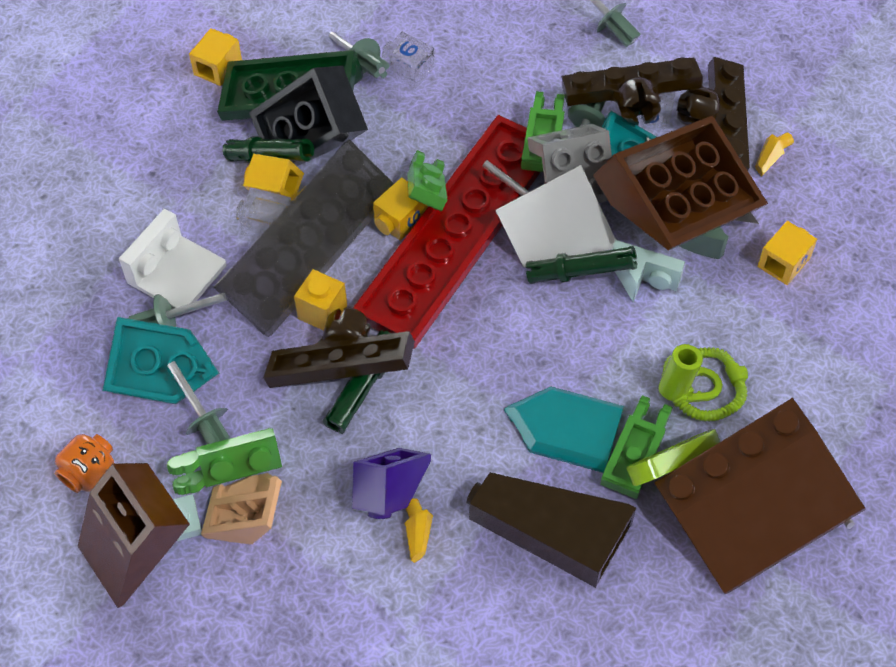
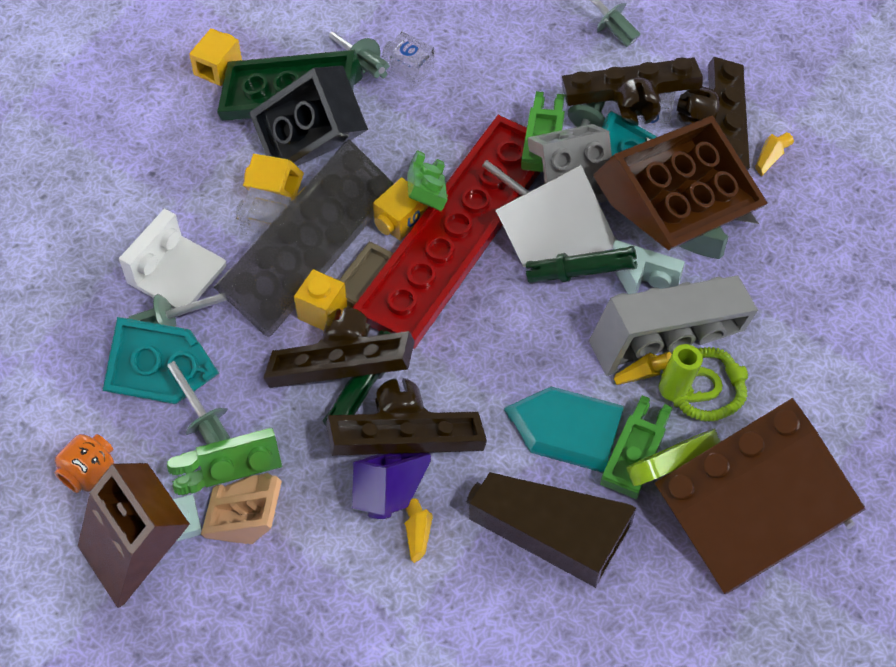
(281, 148): dark green pin -> none
(363, 271): none -> dark tan tile
(404, 426): none -> dark brown plate
(645, 367): none -> yellow bar
(670, 317): none -> light grey wedge
(787, 252): yellow brick -> none

